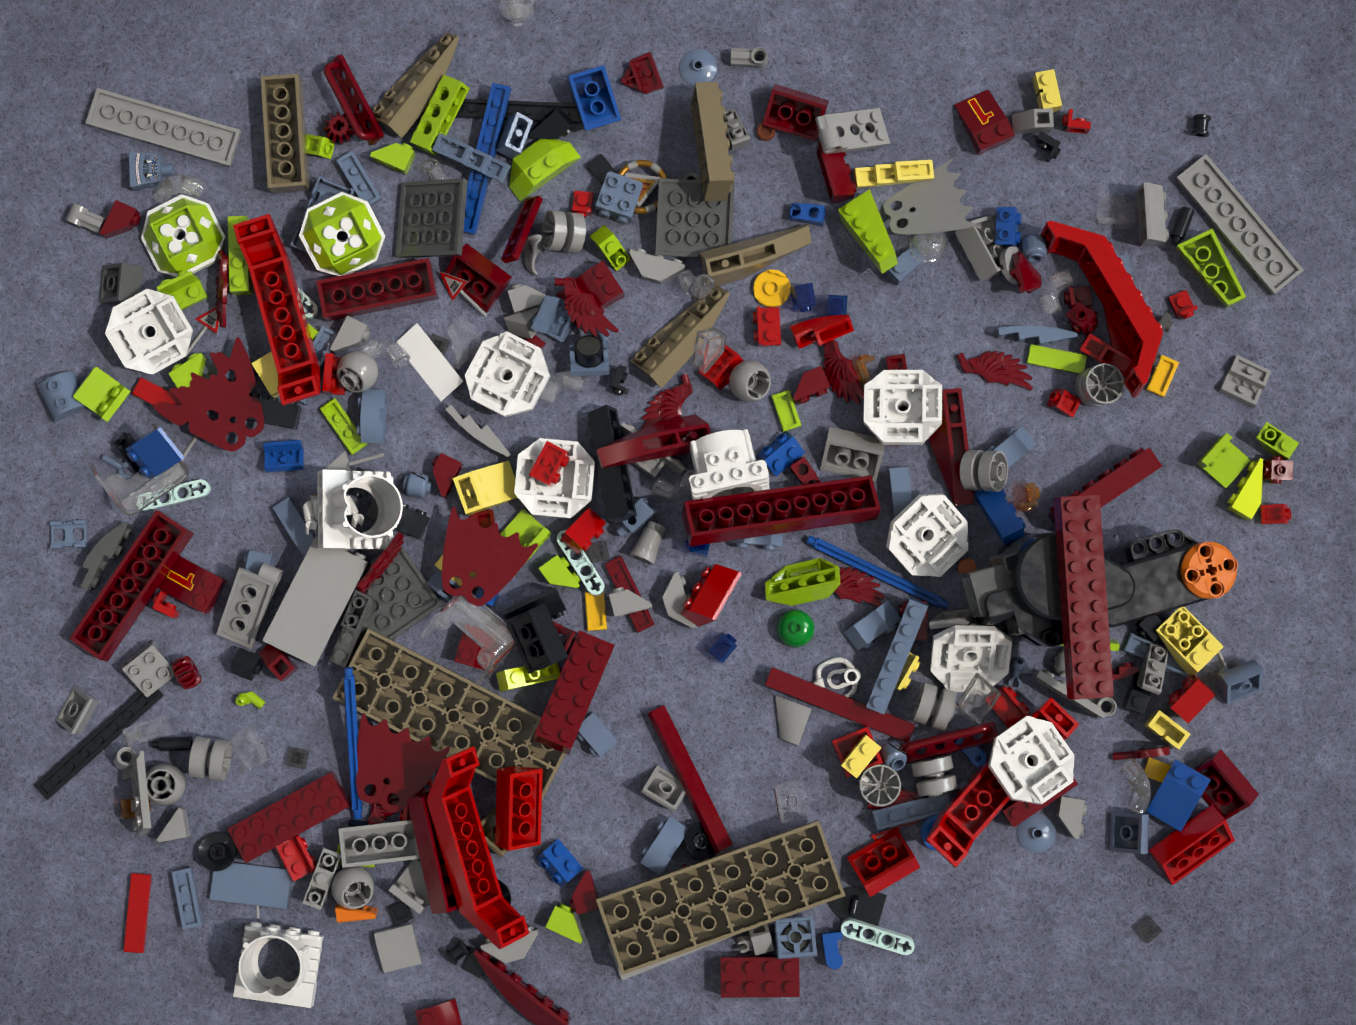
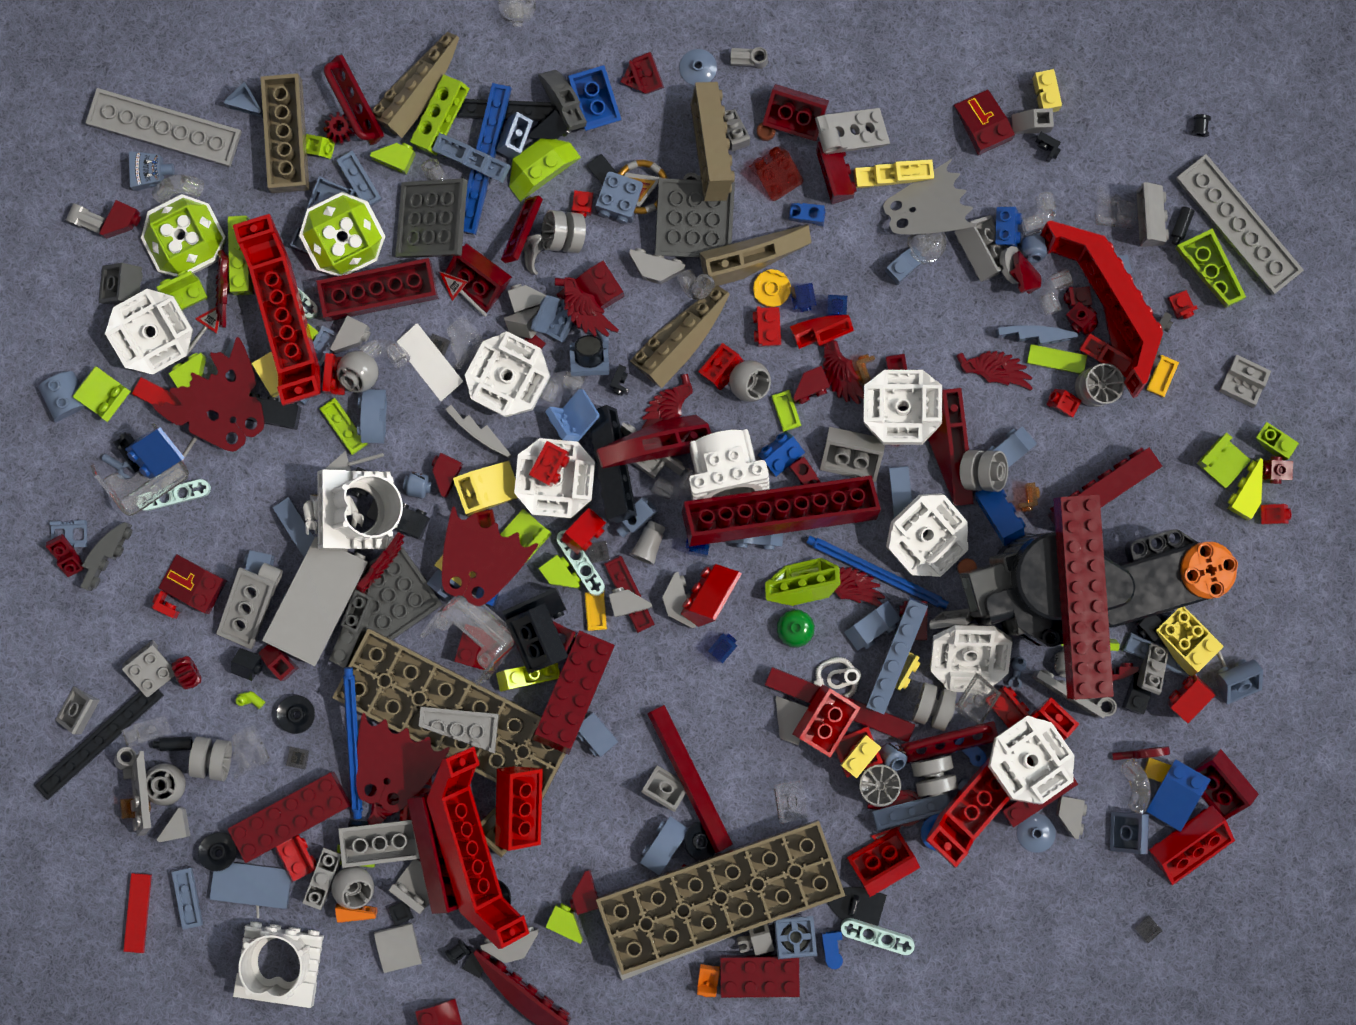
(65, 554): none -> dark red slope
(131, 586): dark red brick -> none
(244, 101): none -> sand blue slope
(283, 456): blue bracket -> none
(286, 712): none -> black dish
(466, 726): none -> light grey wing
(559, 863): blue bracket -> none
(564, 98): none -> dark grey slope
(574, 418): none -> medium blue bracket
(610, 247): lime slope -> none
(708, 348): clear slope -> none
(708, 980): none -> orange bracket
(777, 172): none -> clear red bracket
(826, 720): none -> red slope
(867, 228): lime wedge -> none
(1045, 212): none -> clear cylinder
(1078, 125): red bracket -> none
(1170, 731): light yellow piece -> none

